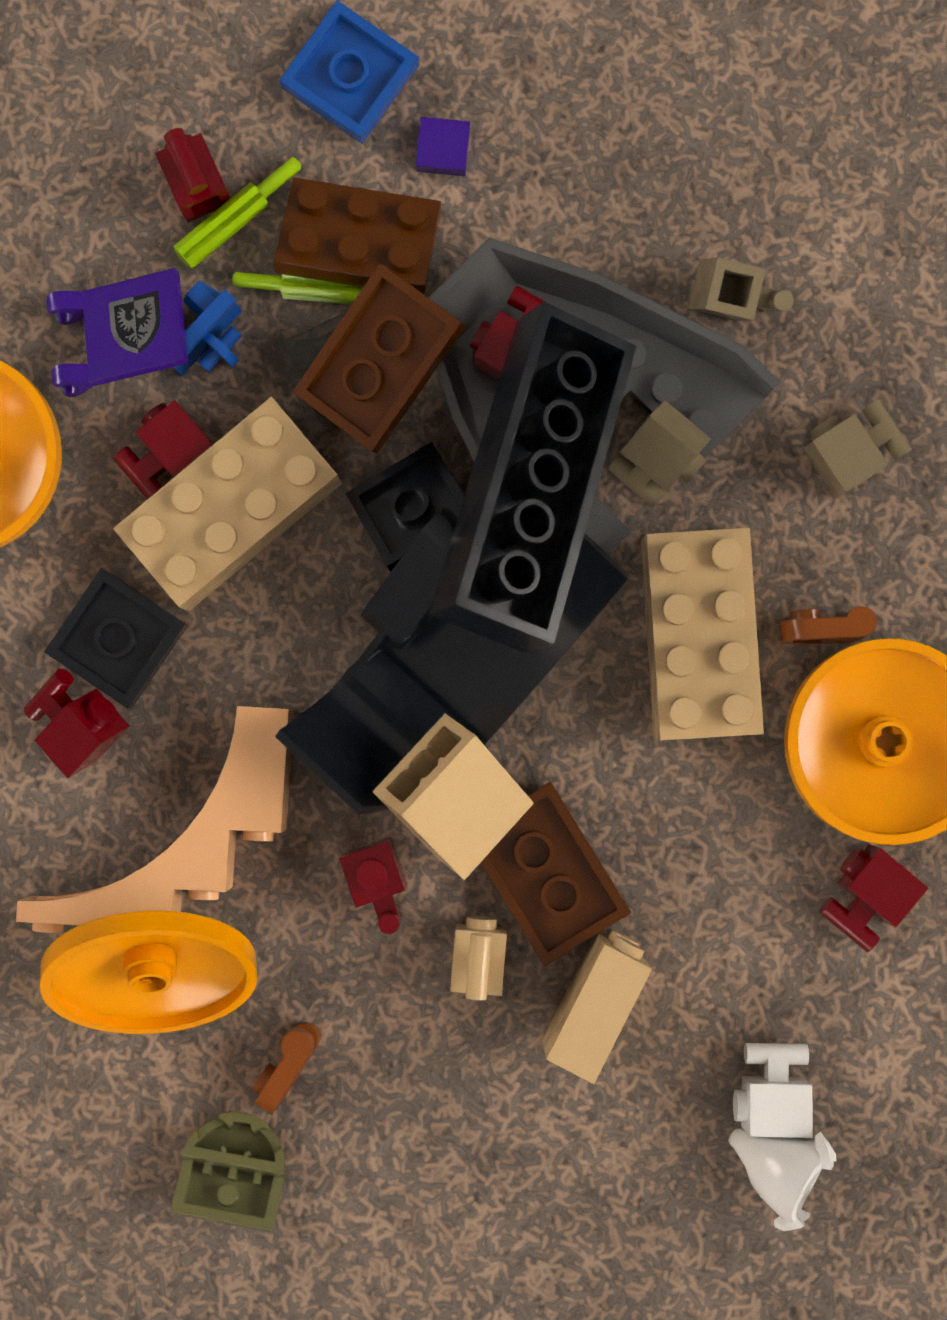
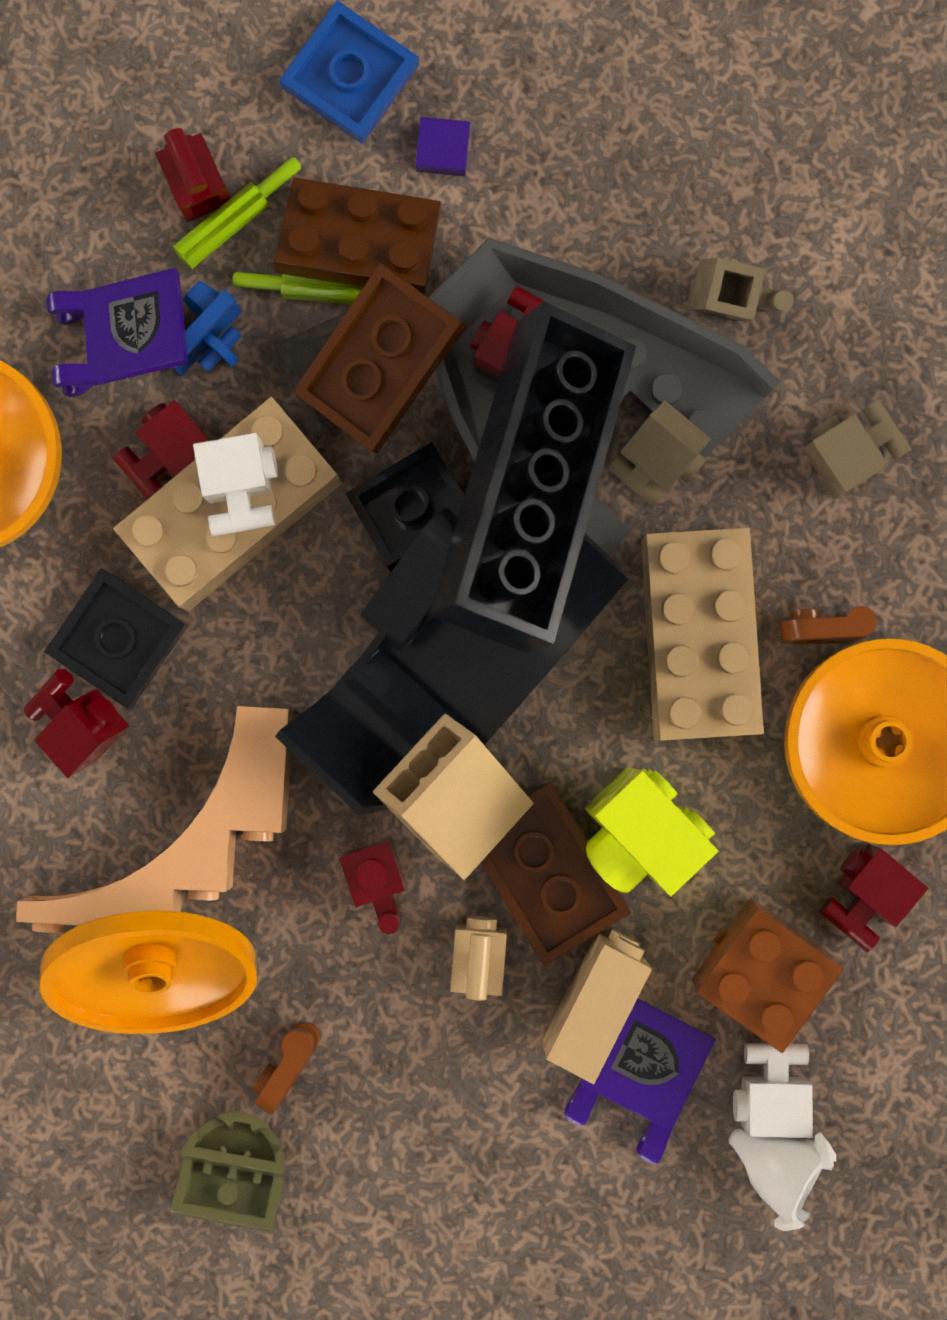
(233, 473): none -> white brick
(646, 834): none -> neon yellow piece
(647, 1074): none -> dark purple flag
(766, 975): none -> dark orange brick

